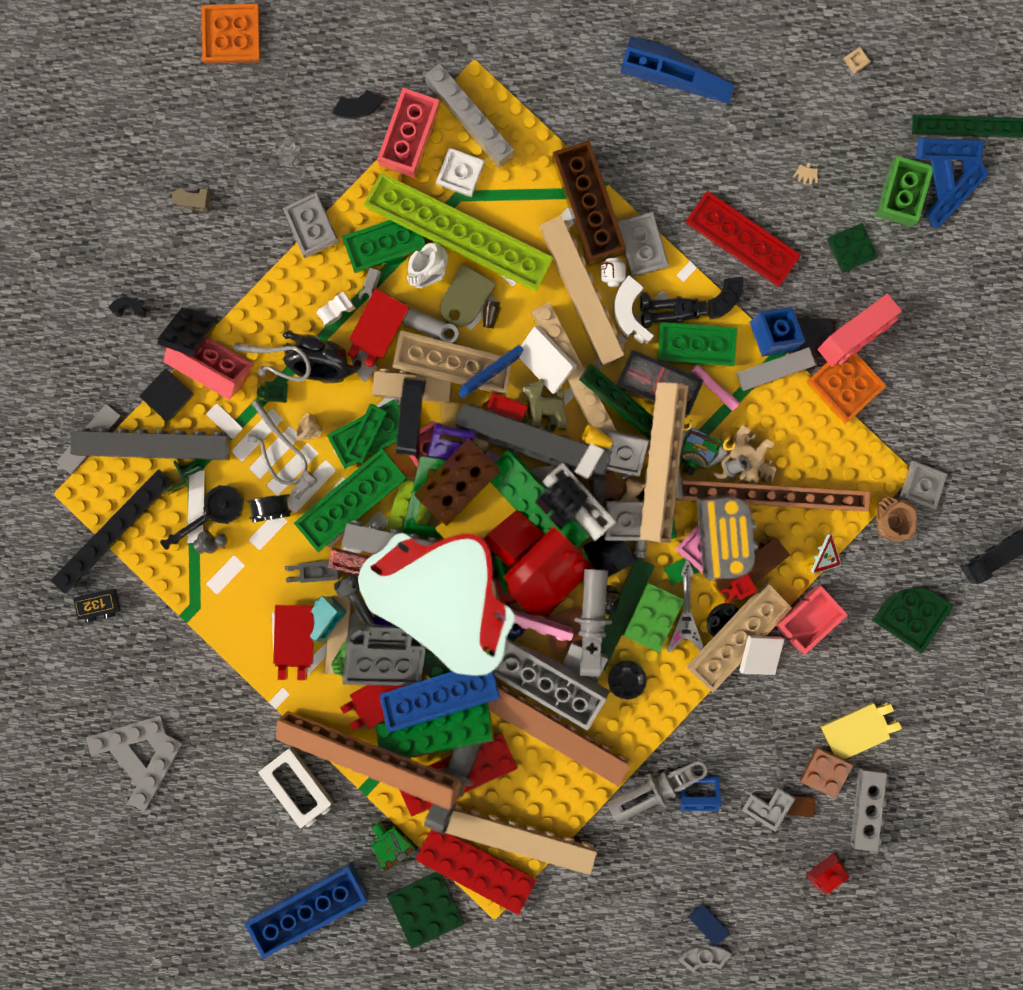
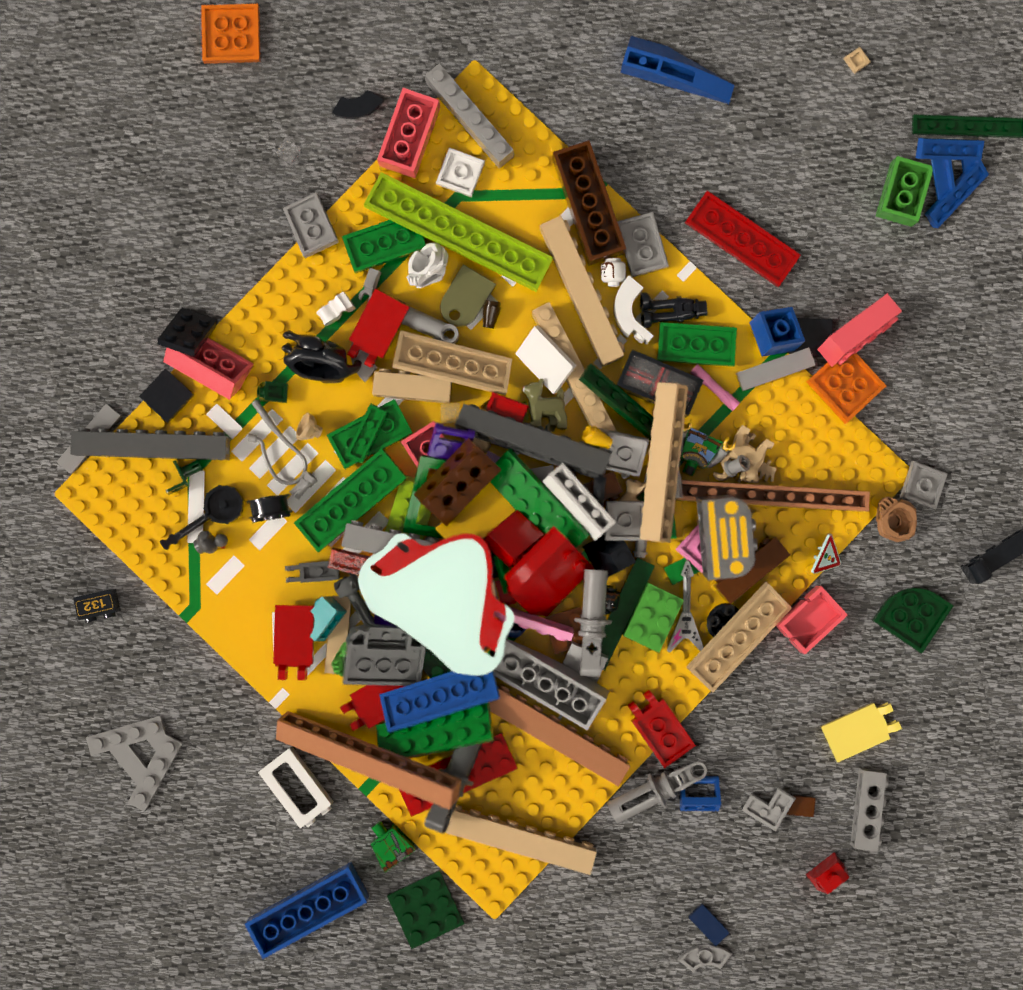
(112, 531): black plate -> none
(121, 304): black piece -> none
(192, 201): dark tan leg -> none
(264, 369): light grey piece -> none
(410, 415): black beam -> none
(476, 870): red plate -> none
(491, 371): blue tile -> none
(562, 500): black hips -> none
(589, 461): white sticker -> none
(627, 680): black dish -> none
(661, 729): none -> red tile
(726, 299): black tile -> none
(741, 587): red plate -> none
(761, 655): white tile -> none
(806, 173): tan piece -> none
(826, 772): plate -> none
(852, 247): dark green plate -> none

